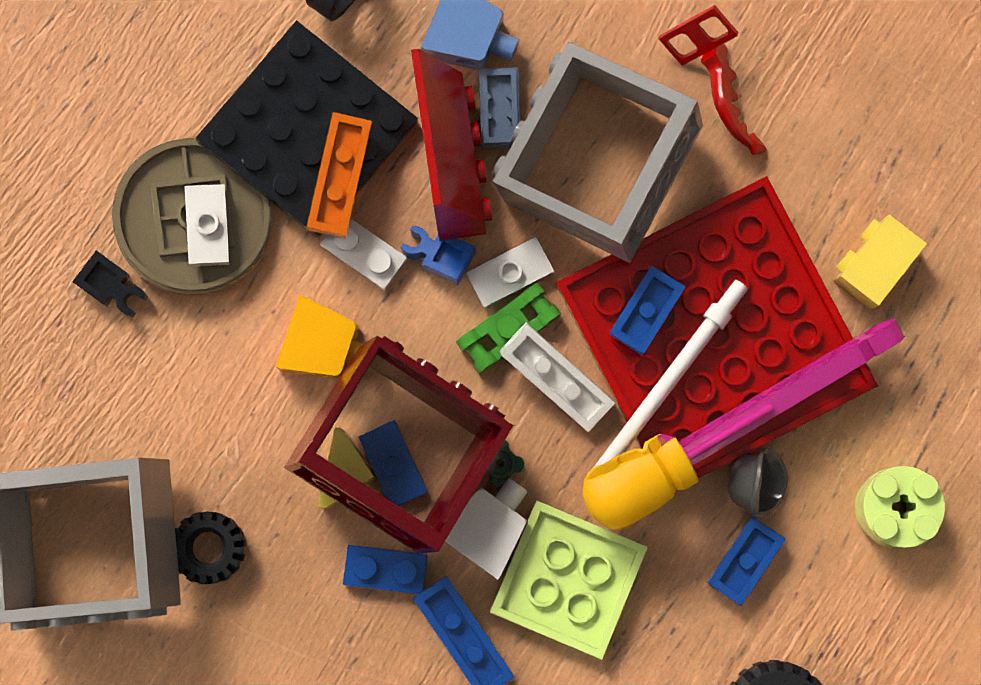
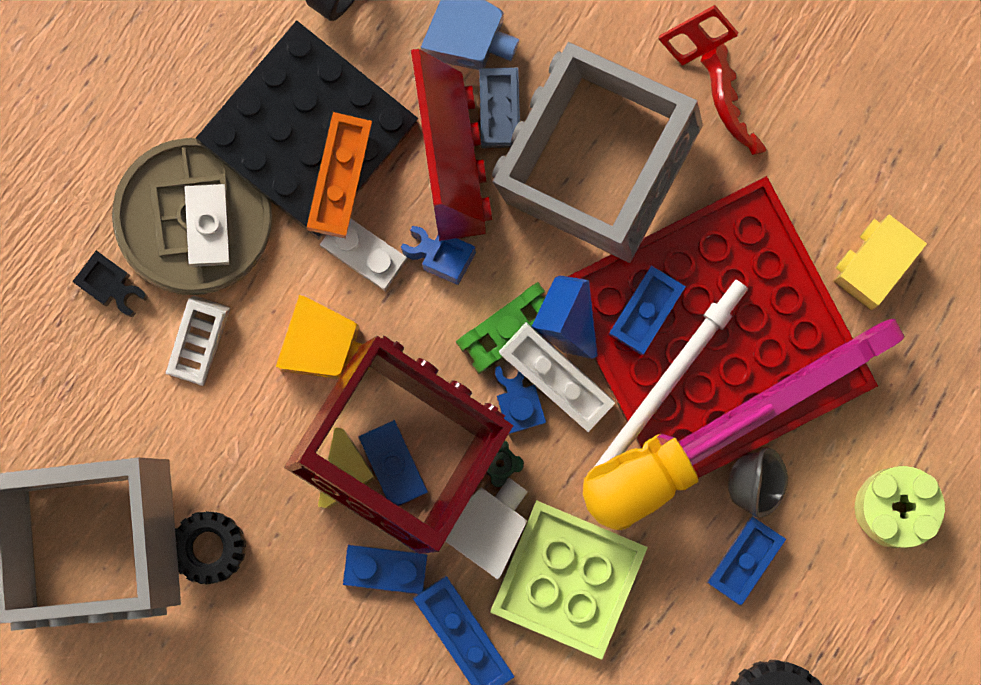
(216, 329): none -> white slope
(510, 272): white plate -> none
(519, 403): none -> blue plate
(568, 317): none -> blue slope

